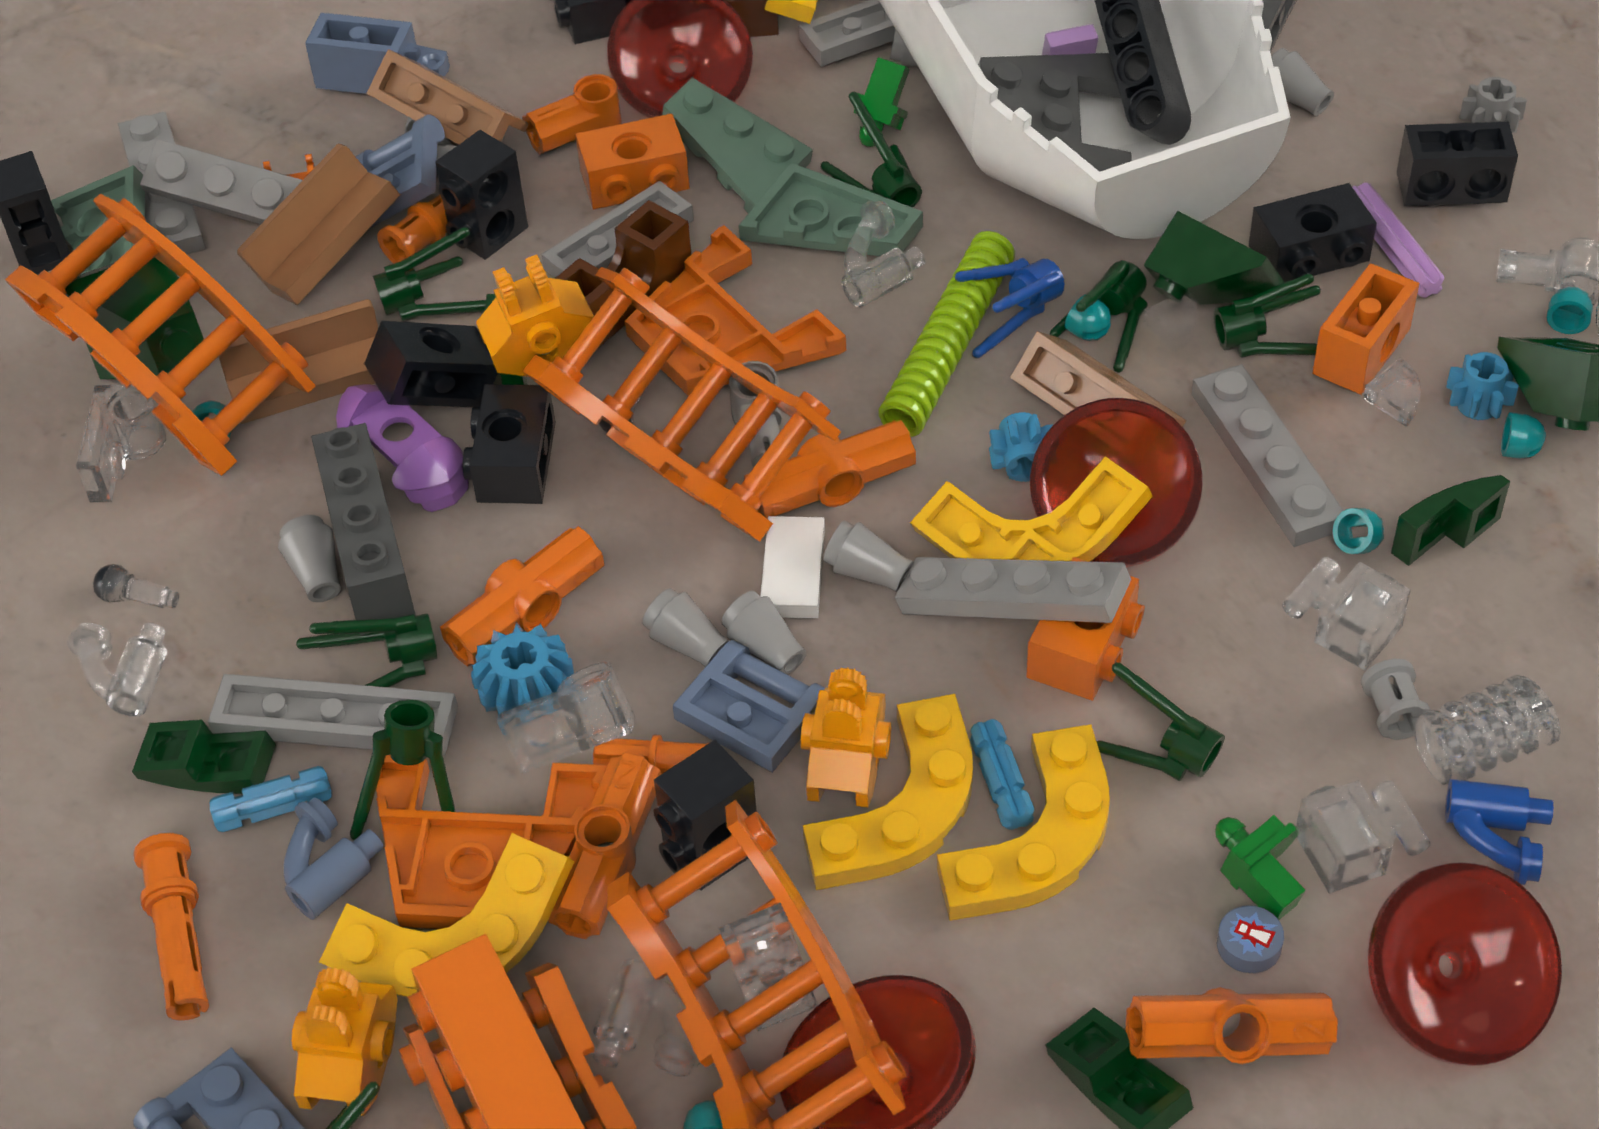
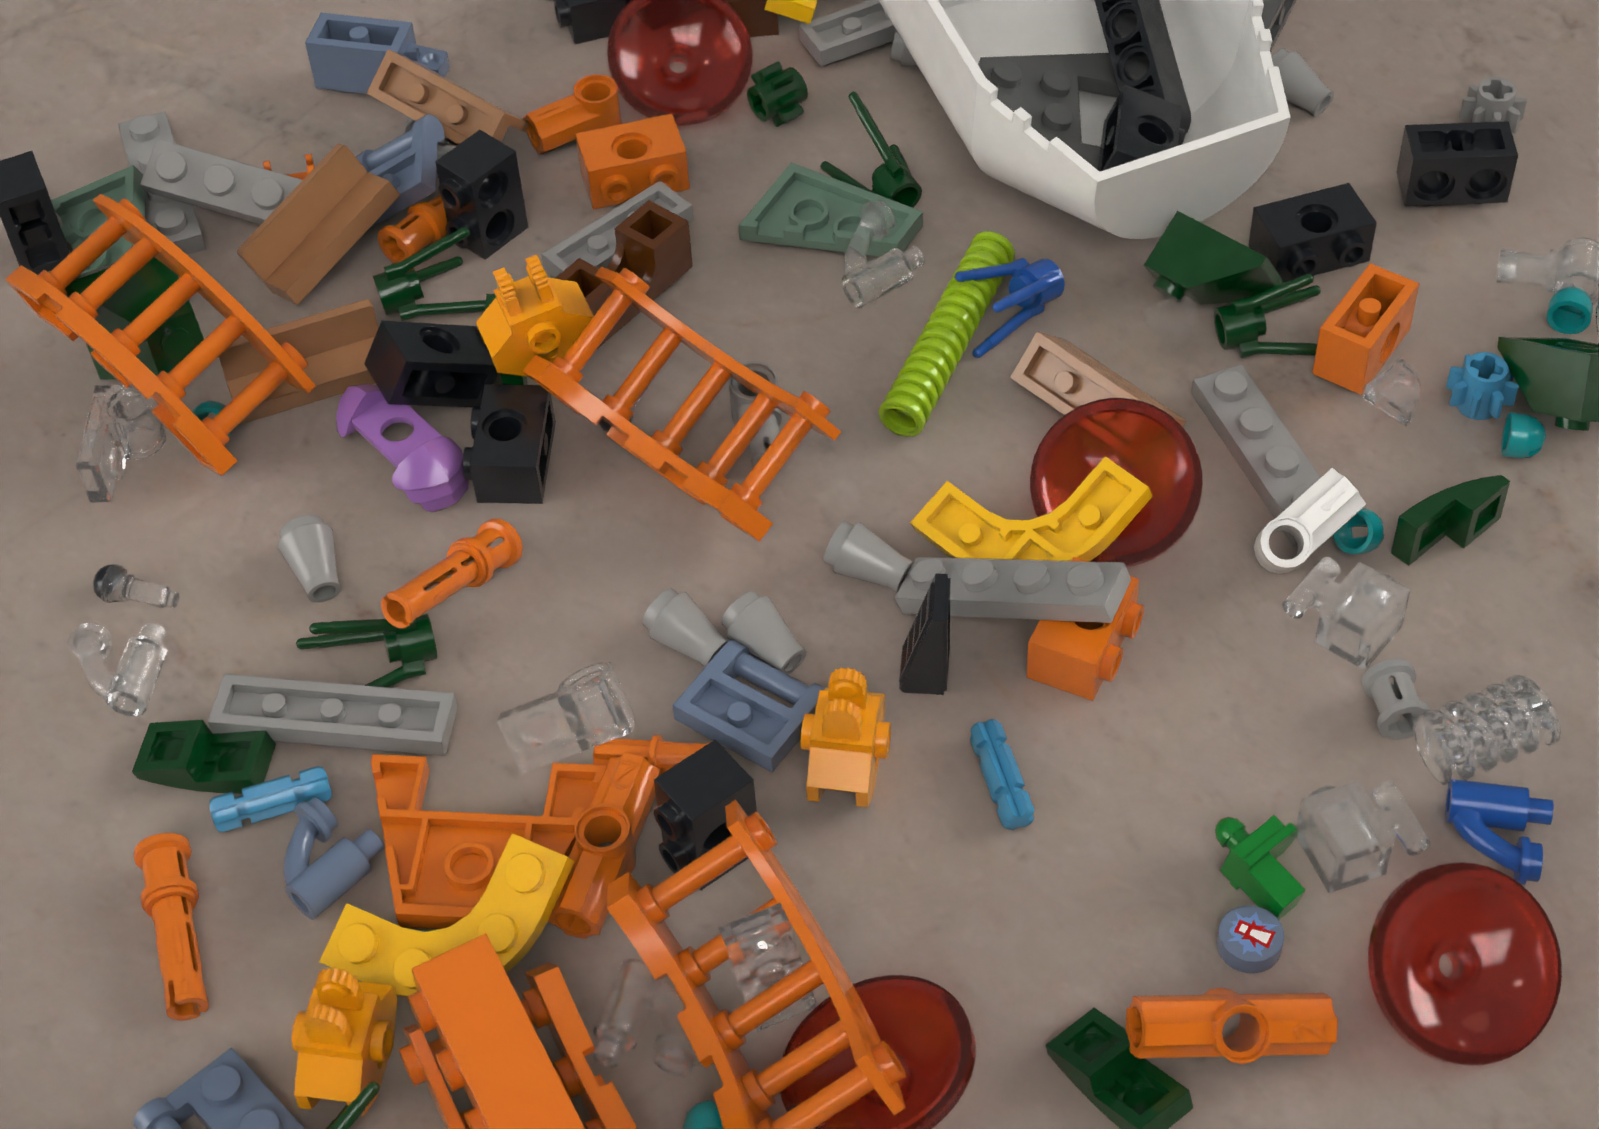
(362, 524): dark grey brick -> none
(408, 740): dark green plant -> none
(413, 600): none -> orange pin
(519, 668): dark azure gear -> none
(523, 593): orange piece -> none
(721, 320): orange wing -> none
(734, 141): sand green wing -> none
(777, 94): none -> dark green gear
(794, 565): white tile -> none
(838, 468): orange piece -> none
(883, 97): green piece -> none
(914, 820): yellow plate -> none
(928, 643): none -> black slope
(1016, 444): dark azure gear -> none
(1052, 850): yellow plate -> none
(1071, 41): lavender tile -> none
(1089, 324): teal hinge -> none
(1121, 292): dark green plant -> none
(1138, 128): none -> black brick
(1188, 741): dark green plant -> none
(1310, 520): none -> white piece
(1400, 244): lavender axle -> none

